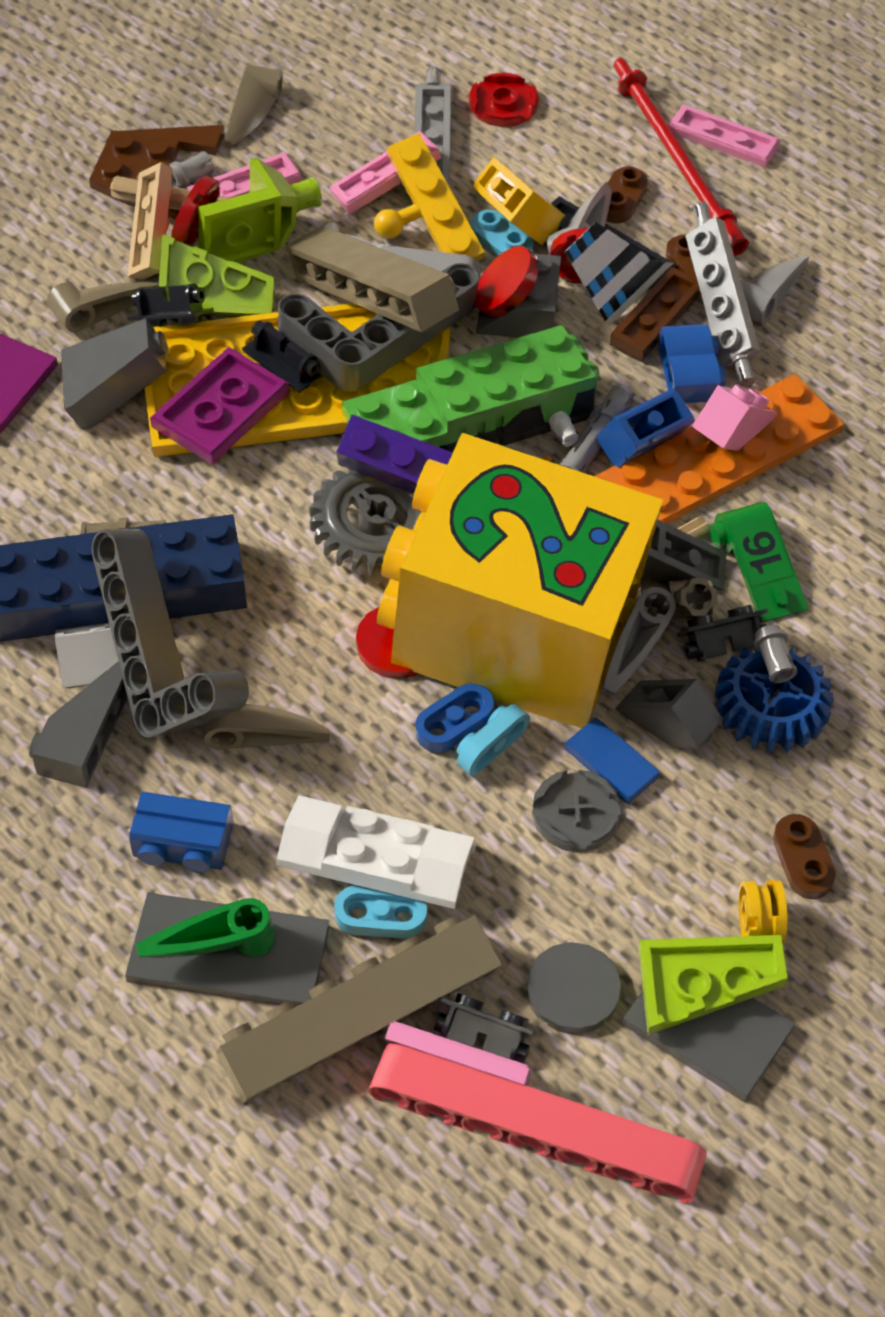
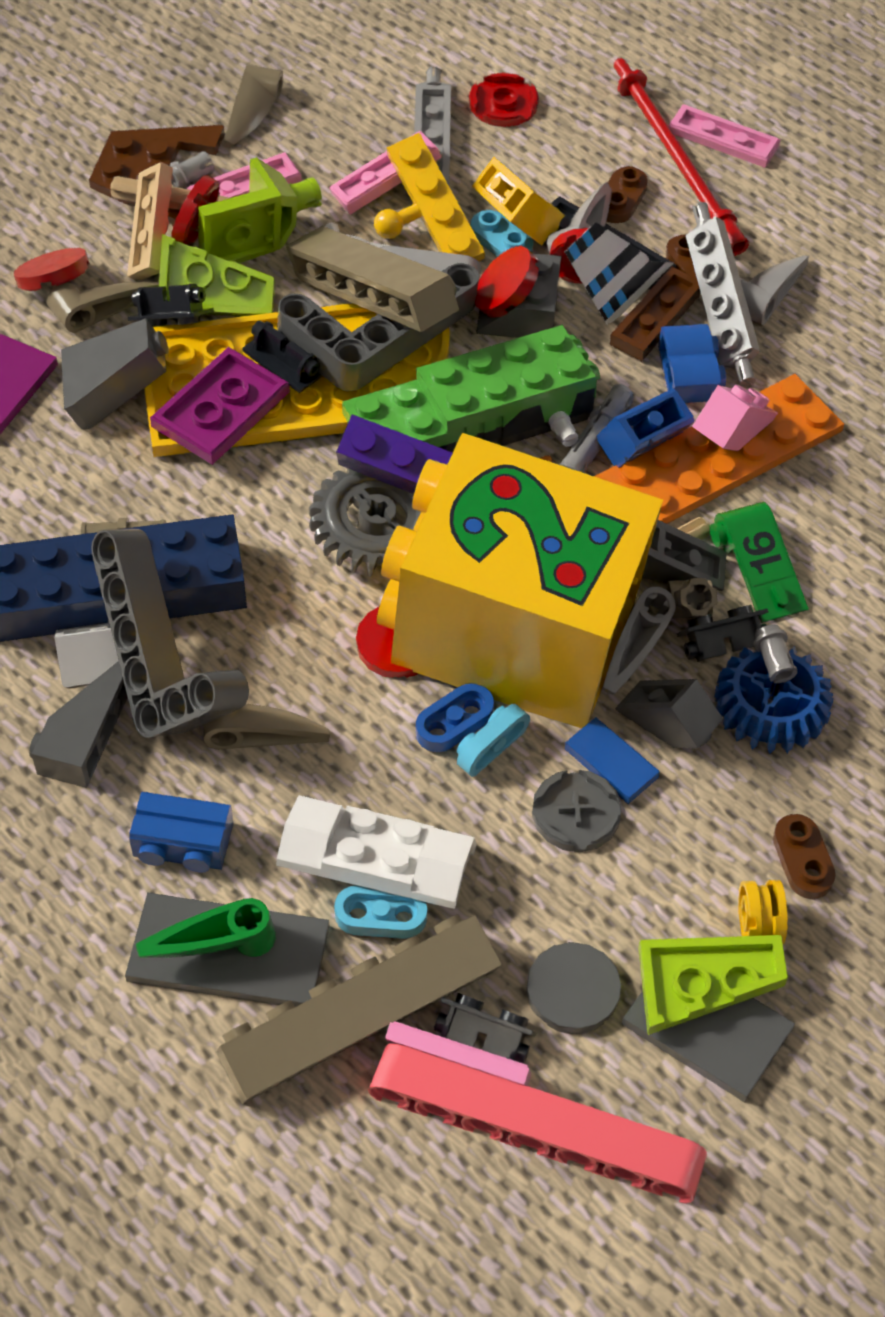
(52, 267): none -> tile

